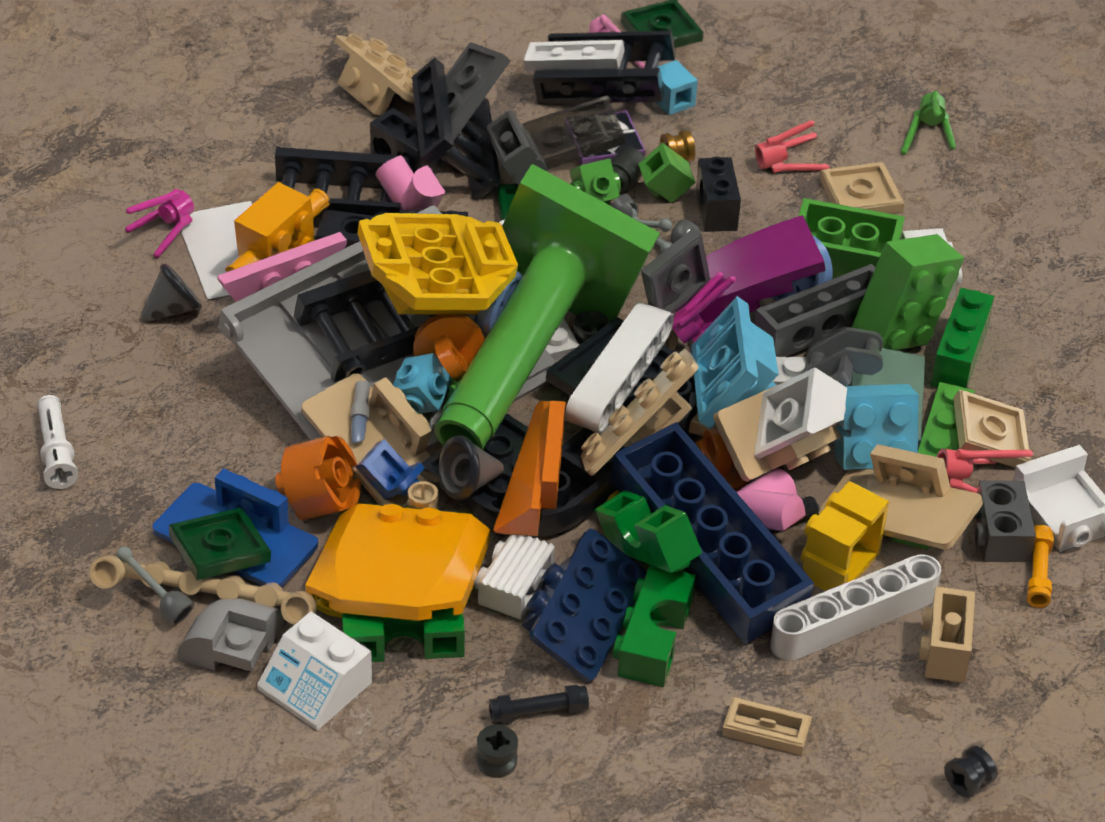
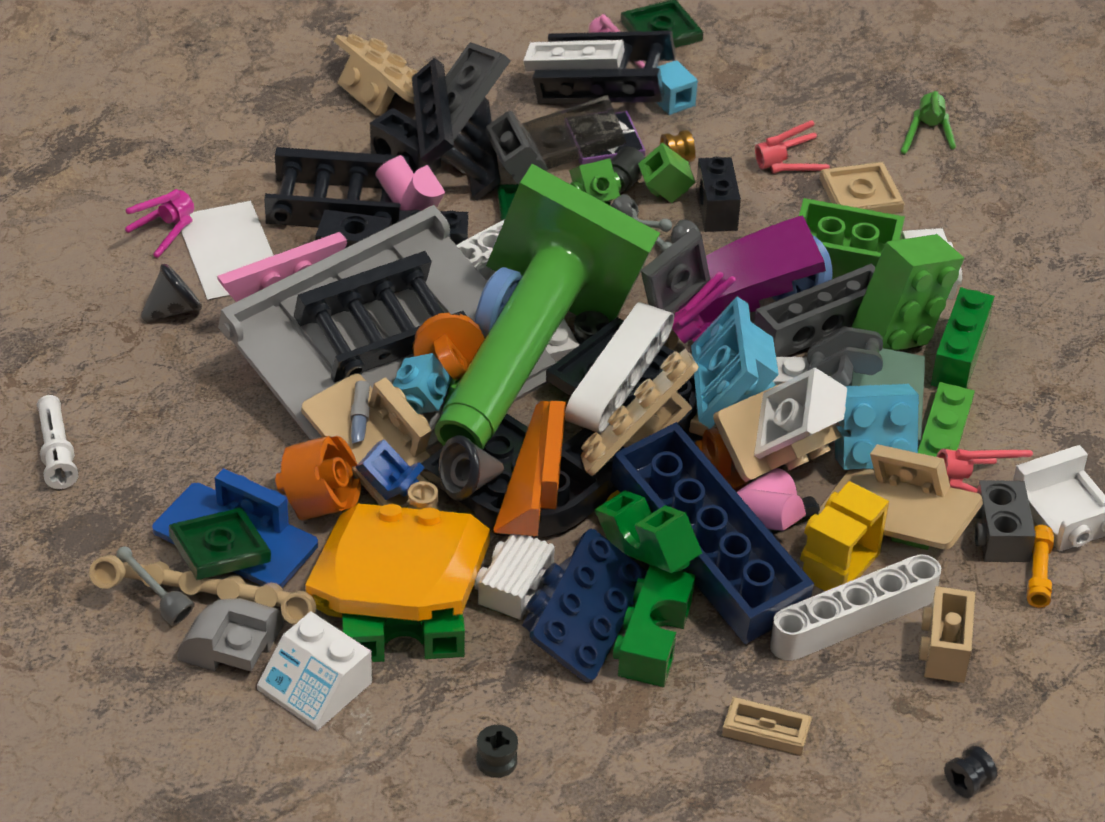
(276, 224): light orange brick -> none
(438, 261): yellow piece -> none
(573, 699): black bar -> none
(990, 426): tan tile -> none

